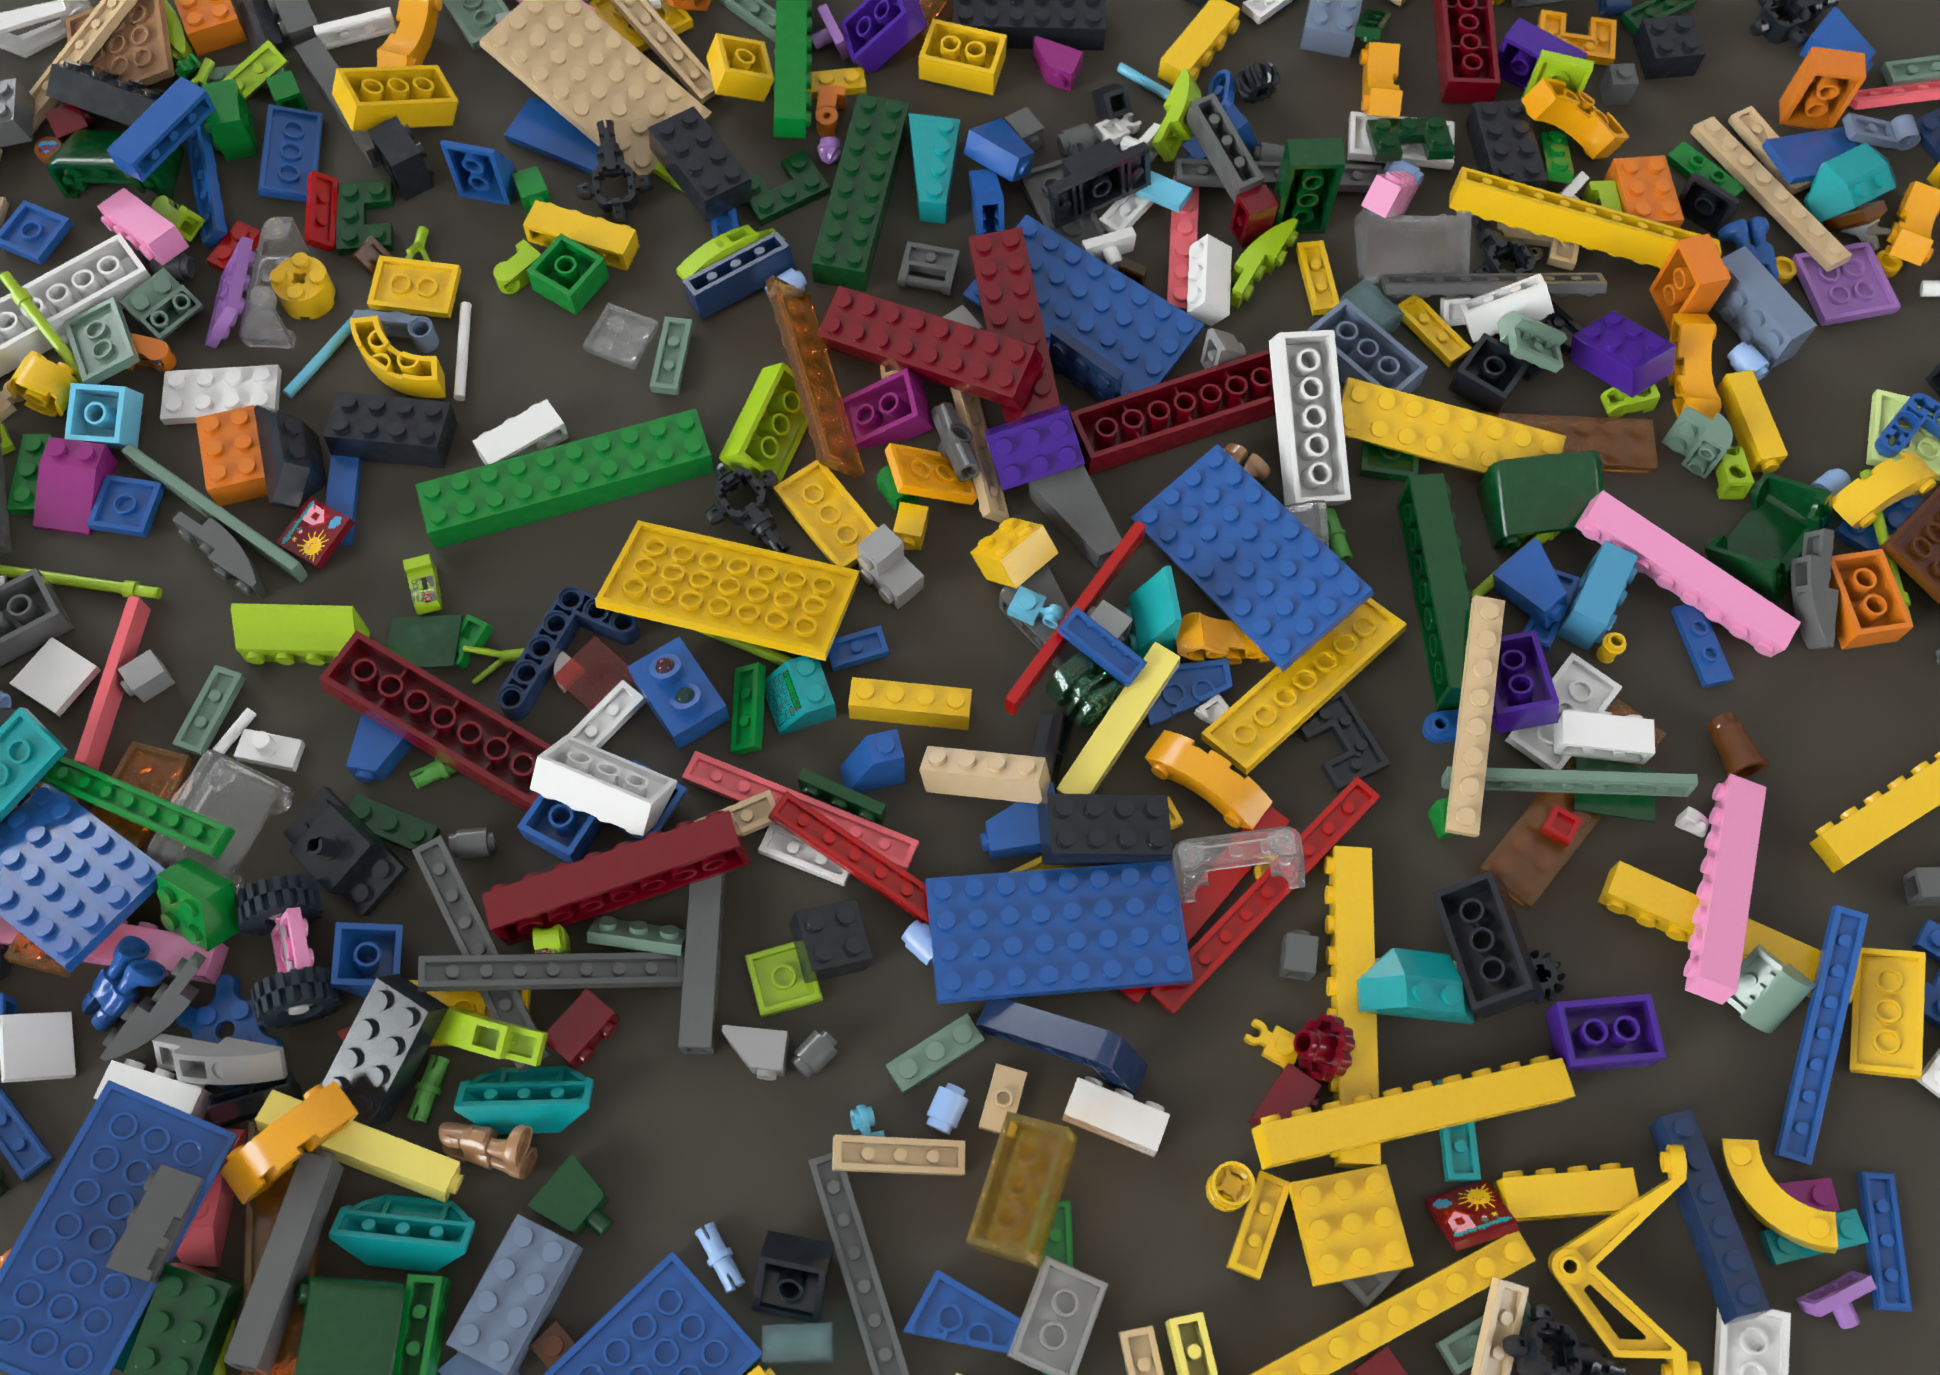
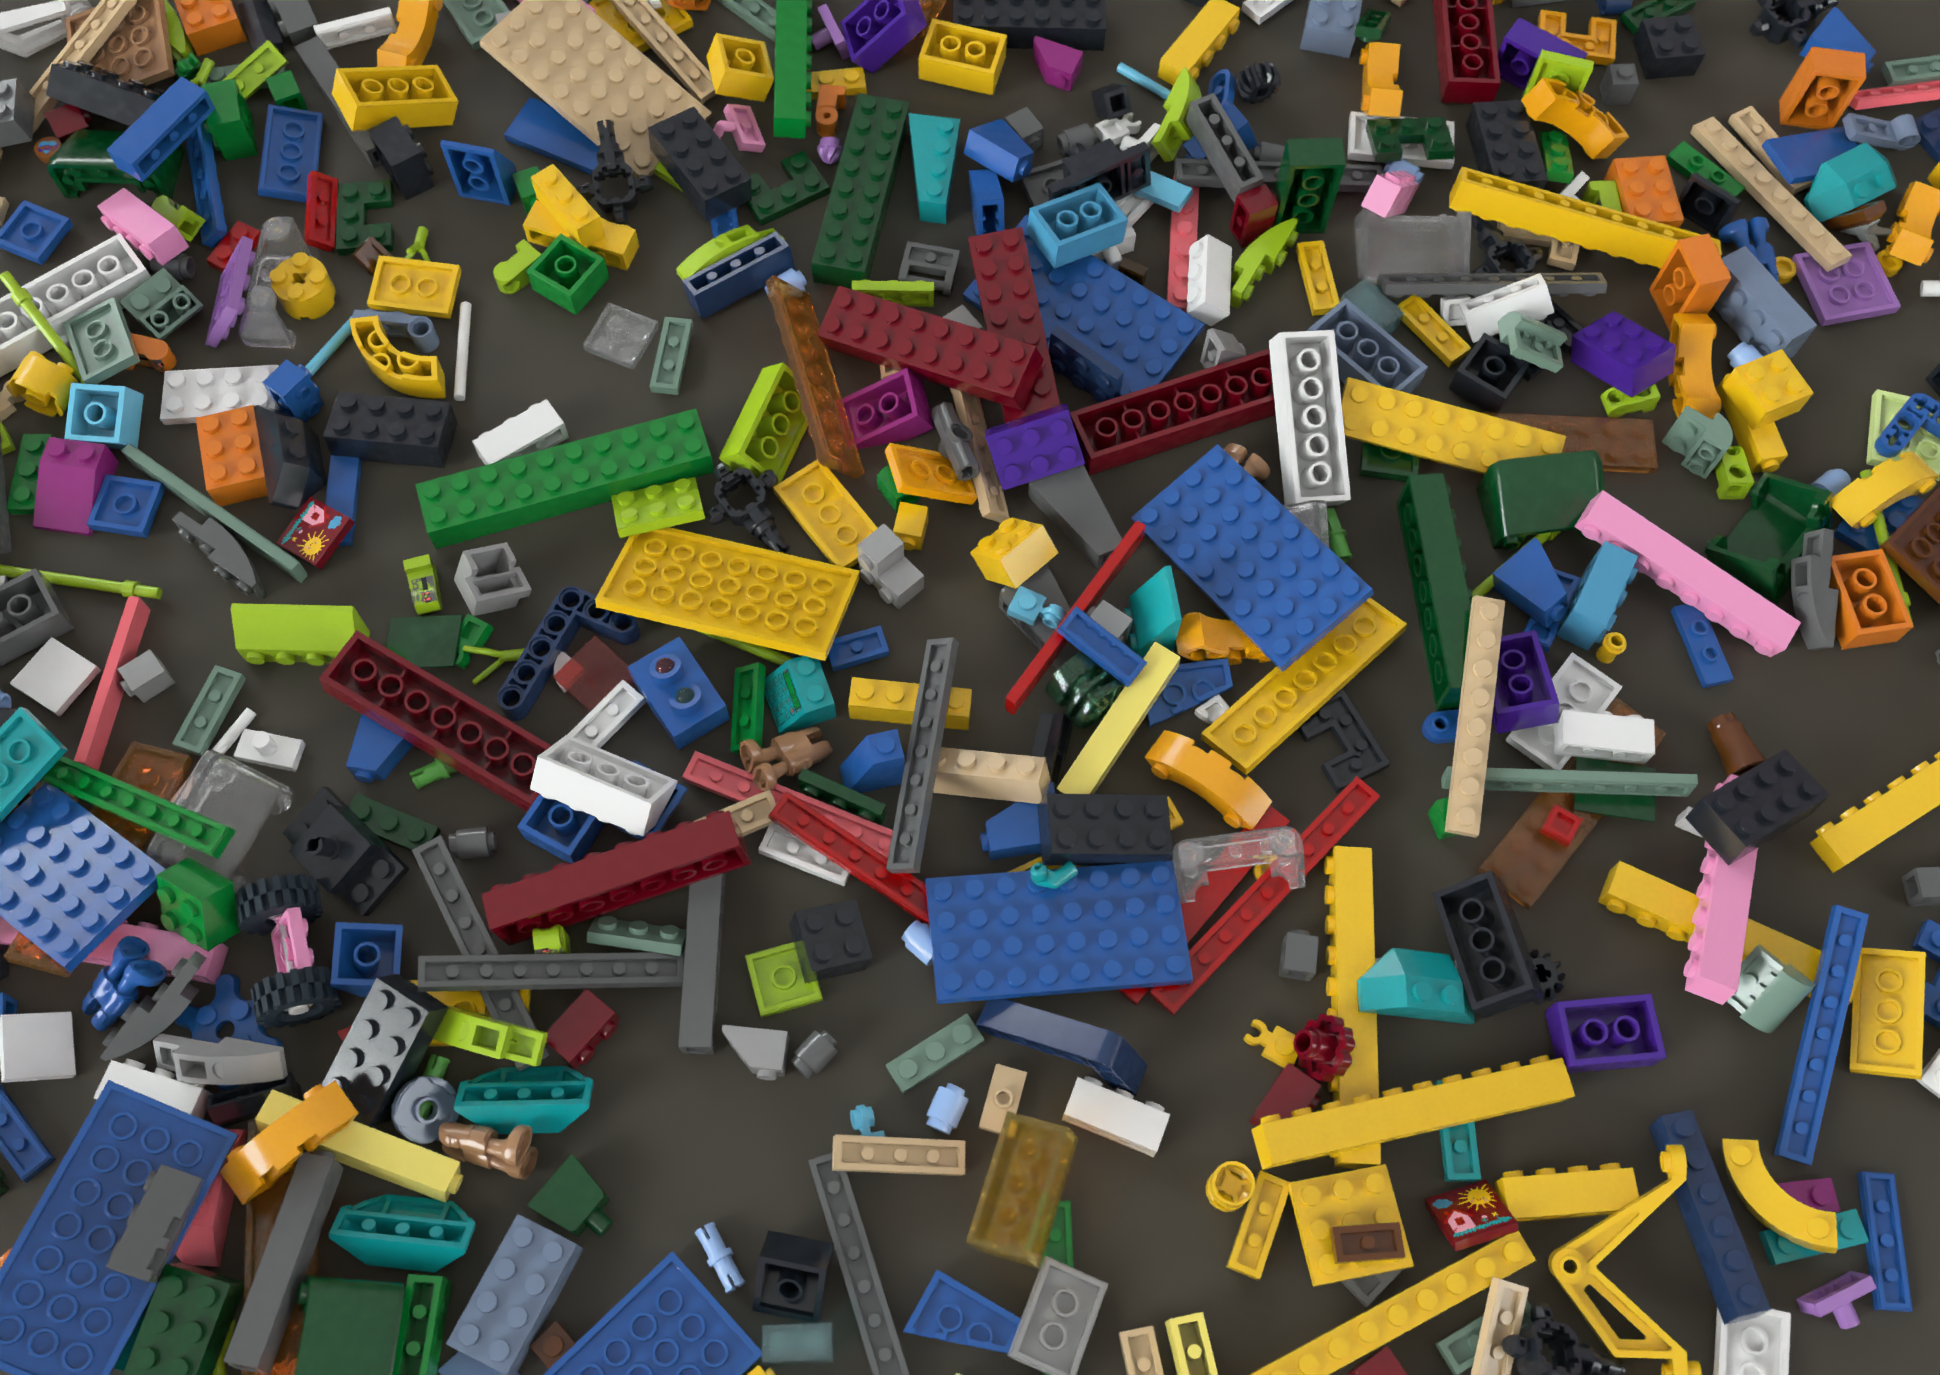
(294, 391): none -> blue brick
(407, 1103): none -> sand blue tile
(490, 579): none -> light grey plate
(567, 206): none -> yellow brick
(657, 507): none -> lime plate
(743, 127): none -> bright pink plate
(794, 751): none -> medium nougat piece
(901, 292): none -> lime plate
(922, 756): none -> dark grey plate
(1052, 879): none -> teal arm
(1076, 225): none -> dark azure brick
(1367, 1243): none -> reddish brown plate
(1756, 806): none -> black brick
(1767, 389): none -> yellow brick

